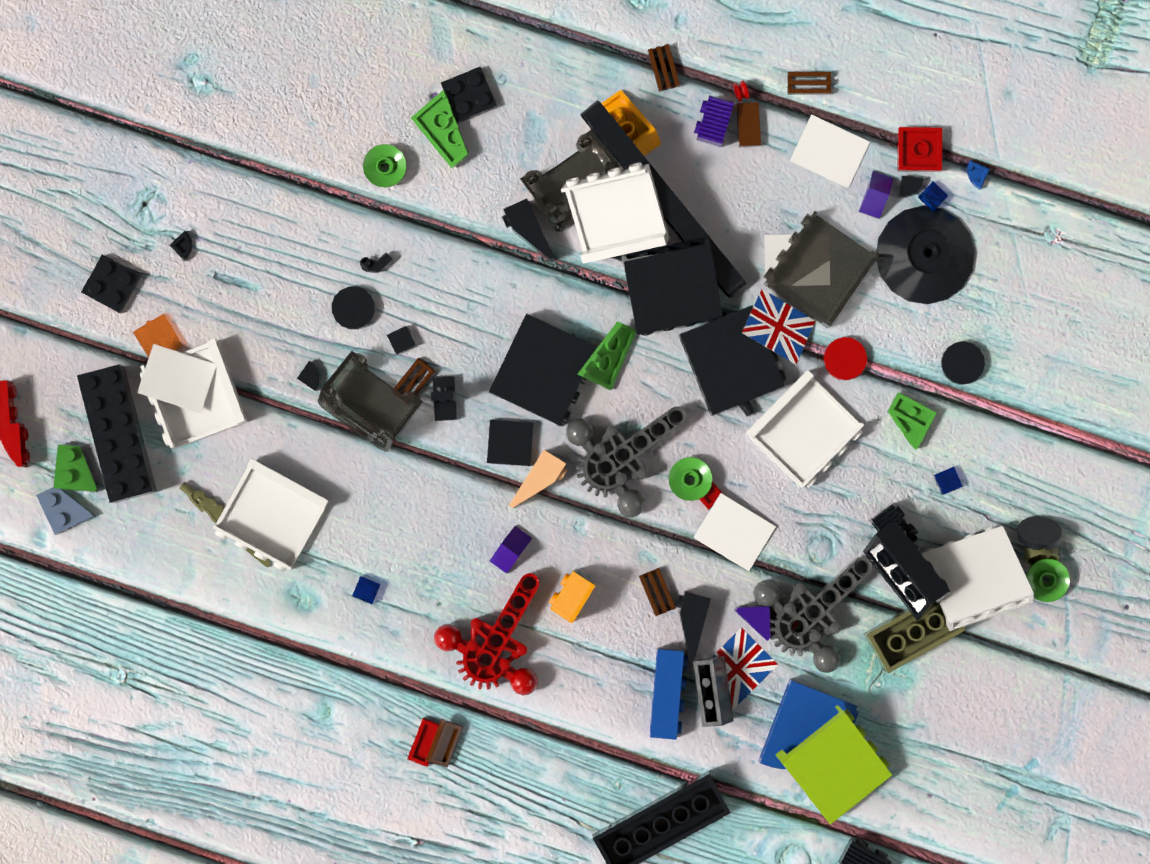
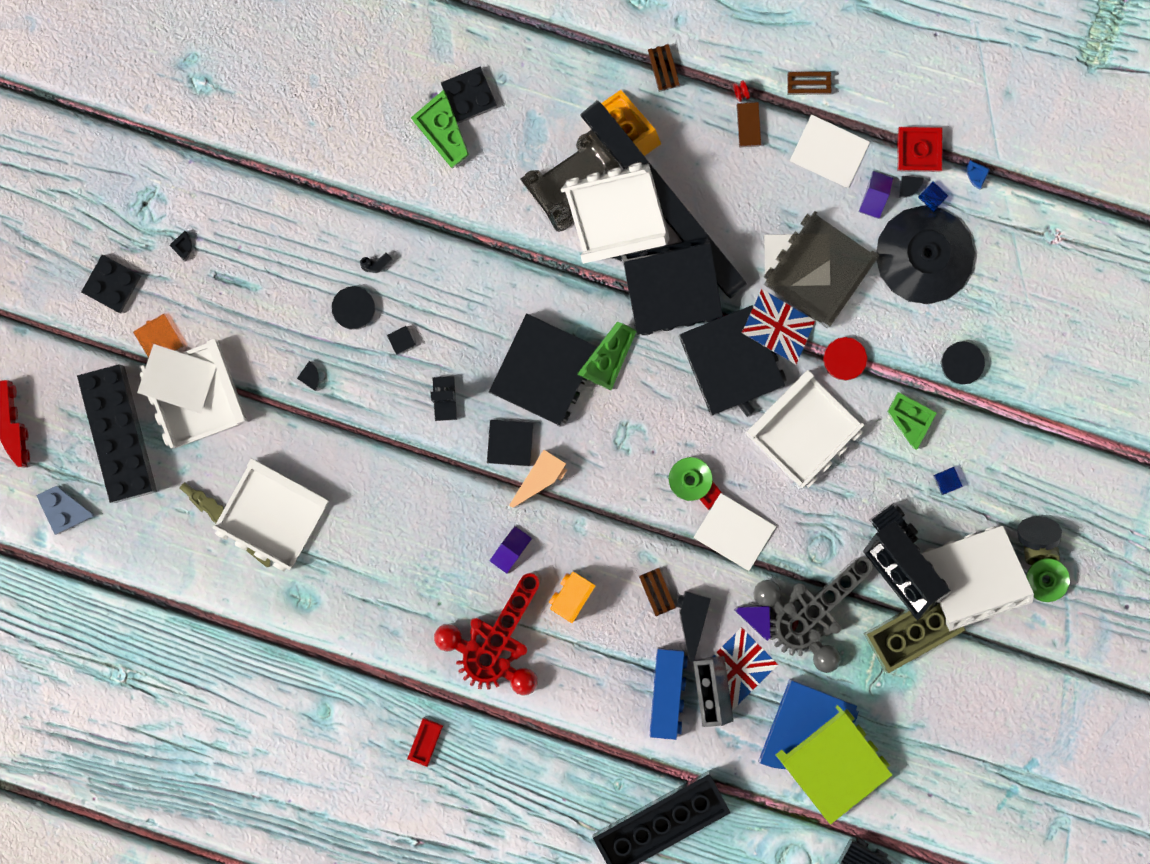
(72, 470): bright green wing -> none
(366, 590): clear blue tile -> none
(368, 402): clear smoke windscreen -> none
(382, 155): bright green dish -> none
(424, 366): reddish brown tile -> none
(444, 743): reddish brown tile -> none
(525, 225): black slope -> none
(630, 501): dark grey piece -> none
(714, 121): dark purple brick -> none

